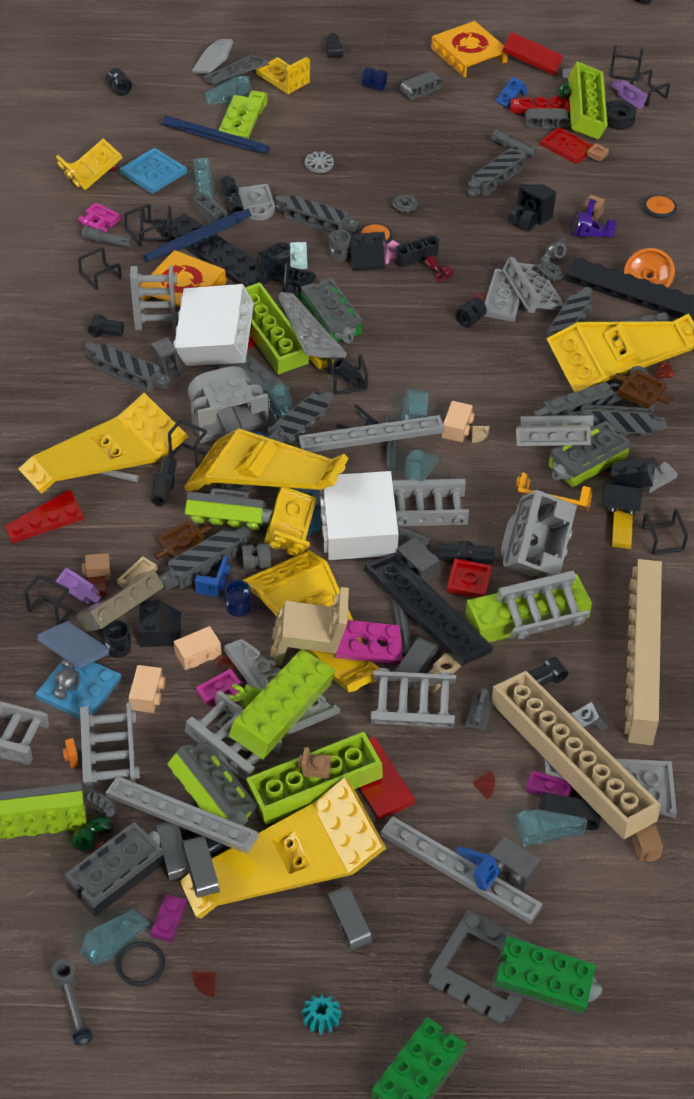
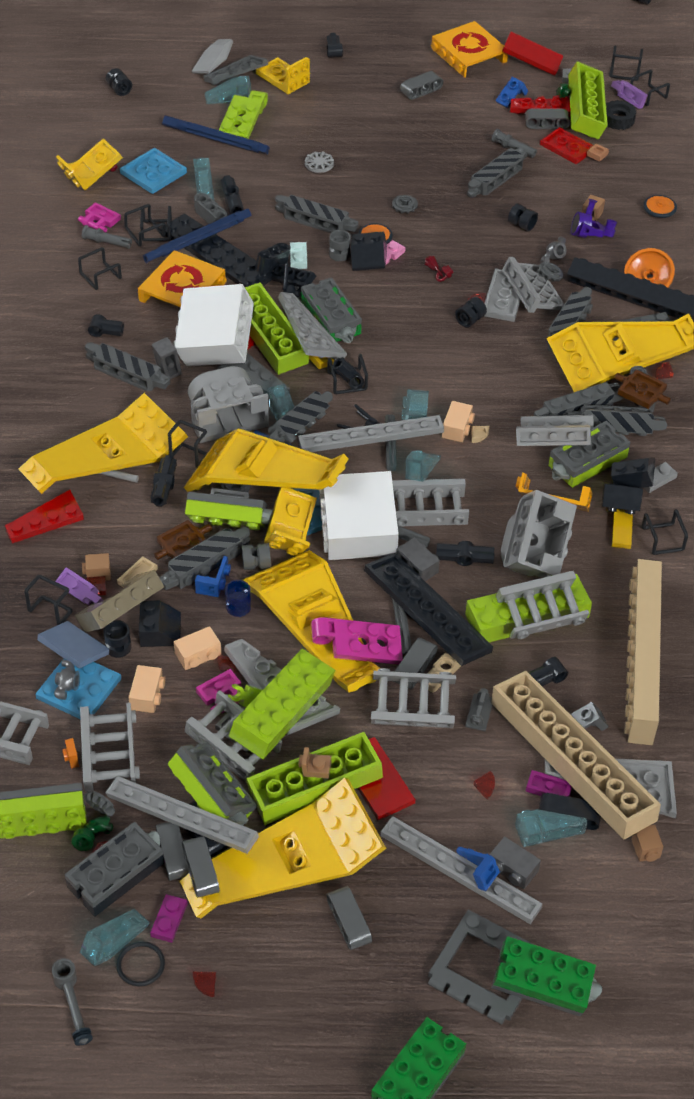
(138, 292): light grey fence -> none
(258, 199): light grey tile -> none
(310, 626): tan bracket -> none
(319, 1021): teal gear -> none
(370, 75): clear blue wheel -> none
(416, 251): black beam -> none
(469, 578): red plate -> none
(539, 199): black slope -> none

